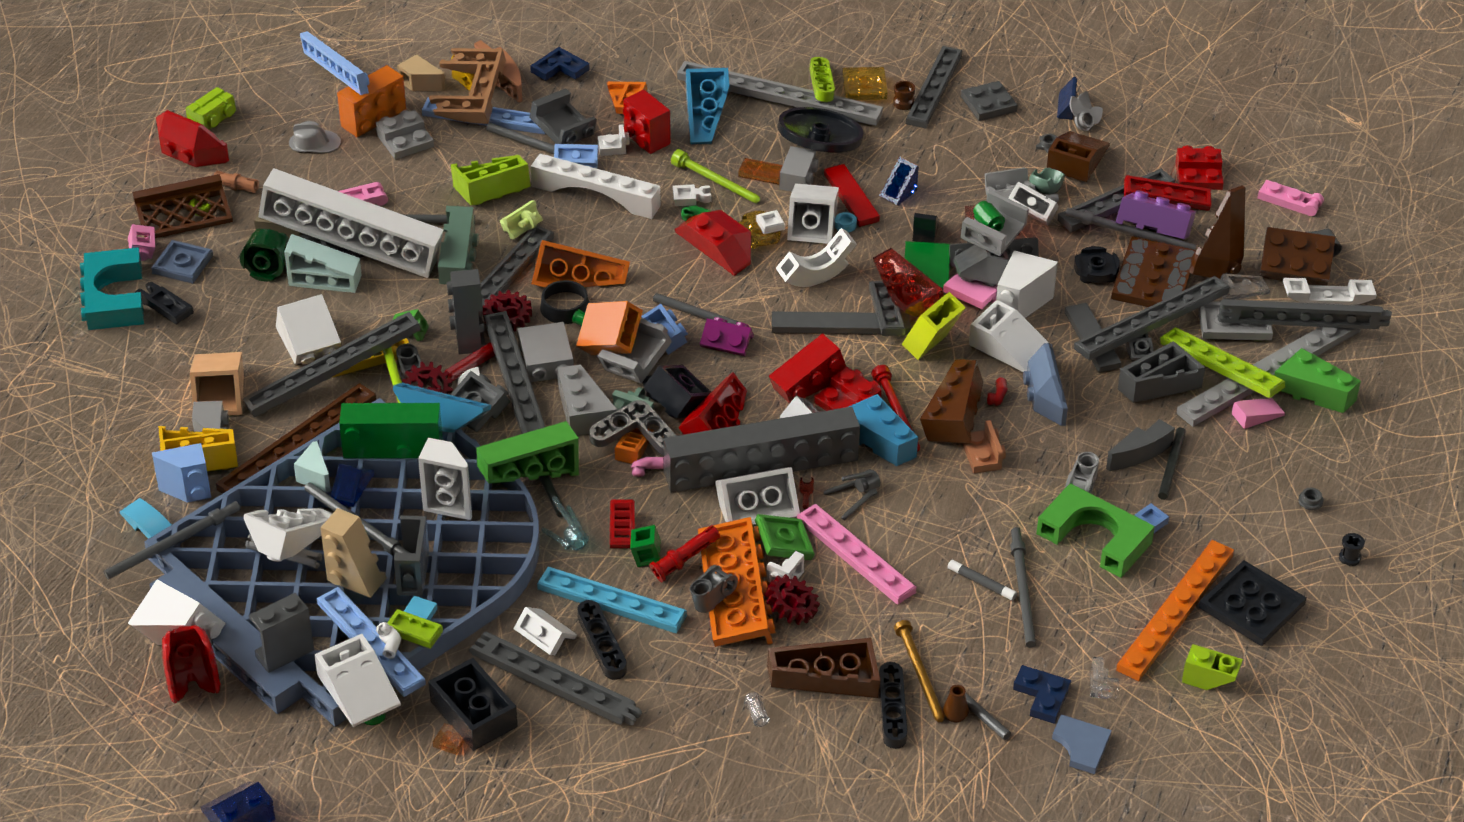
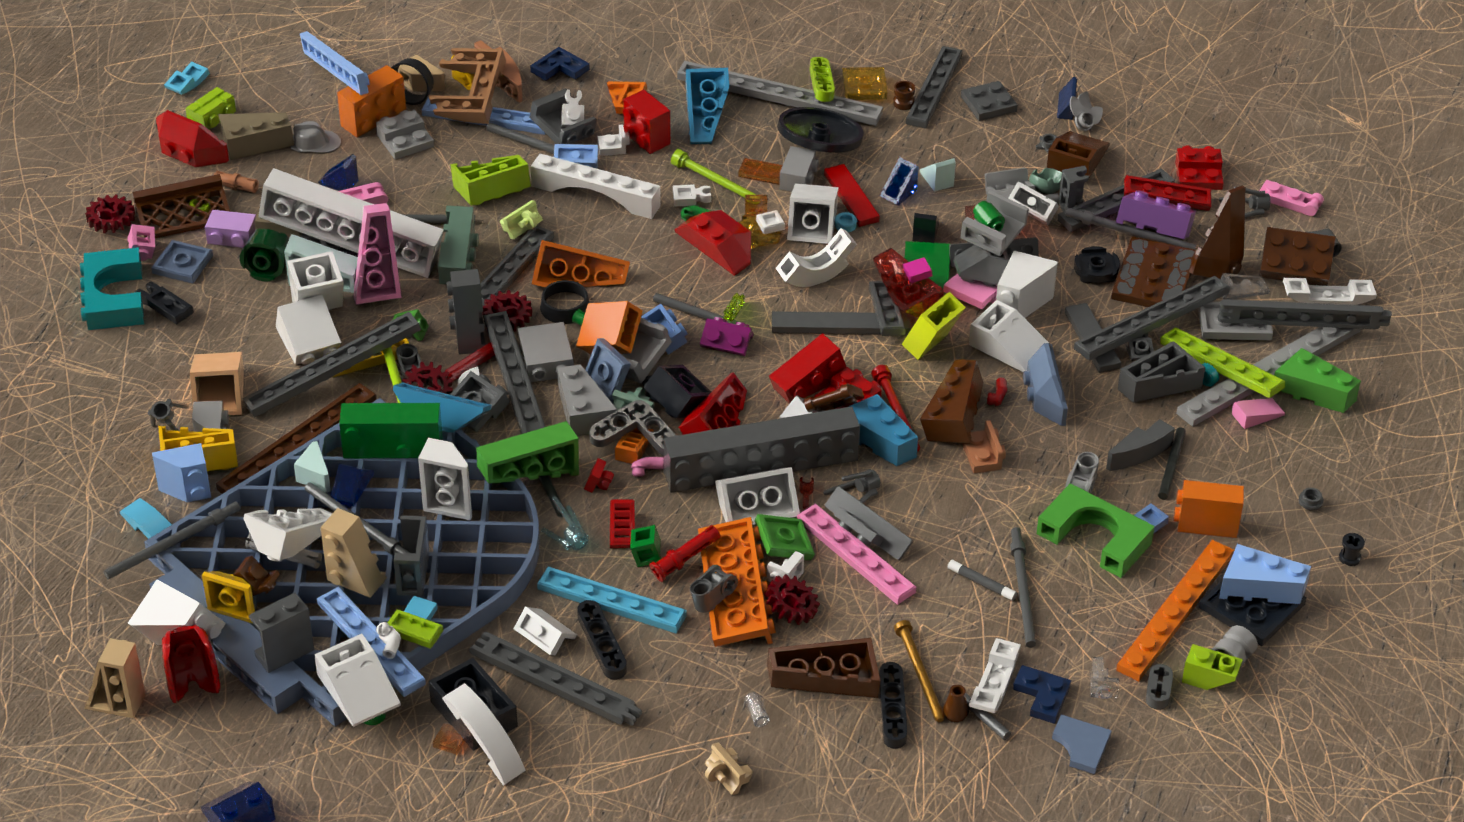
(110, 213): none -> dark red gear
(117, 681): none -> tan wedge
(164, 413): none -> dark grey plant
(188, 79): none -> medium azure slope
(228, 595): none -> yellow slope
(229, 228): none -> lavender brick
(255, 133): none -> dark tan wedge
(256, 576): none -> reddish brown bracket
(316, 276): none -> white slope
(342, 175): none -> clear blue slope
(376, 263): none -> bright pink wedge
(414, 99): none -> black tyre
(487, 731): none -> white slope
(572, 112): none -> white plate
(599, 477): none -> red tile
(607, 367): none -> sand blue tile
(723, 767): none -> tan hips
(734, 307): none -> clear neon green axle
(755, 205): none -> clear orange tile
(845, 396): none -> reddish brown plate
(867, 523): none -> dark grey bracket
(917, 270): none -> dark pink tile
(940, 174): none -> light aqua slope
(996, 676): none -> white slope
(1072, 187): none -> dark grey hinge
(1158, 686): none -> dark grey beam
(1209, 508): none -> orange brick
(1210, 375): none -> teal tile
(1237, 643): none -> light grey wheel
(1258, 201): none -> dark grey plant
(1264, 576): none -> light blue wedge

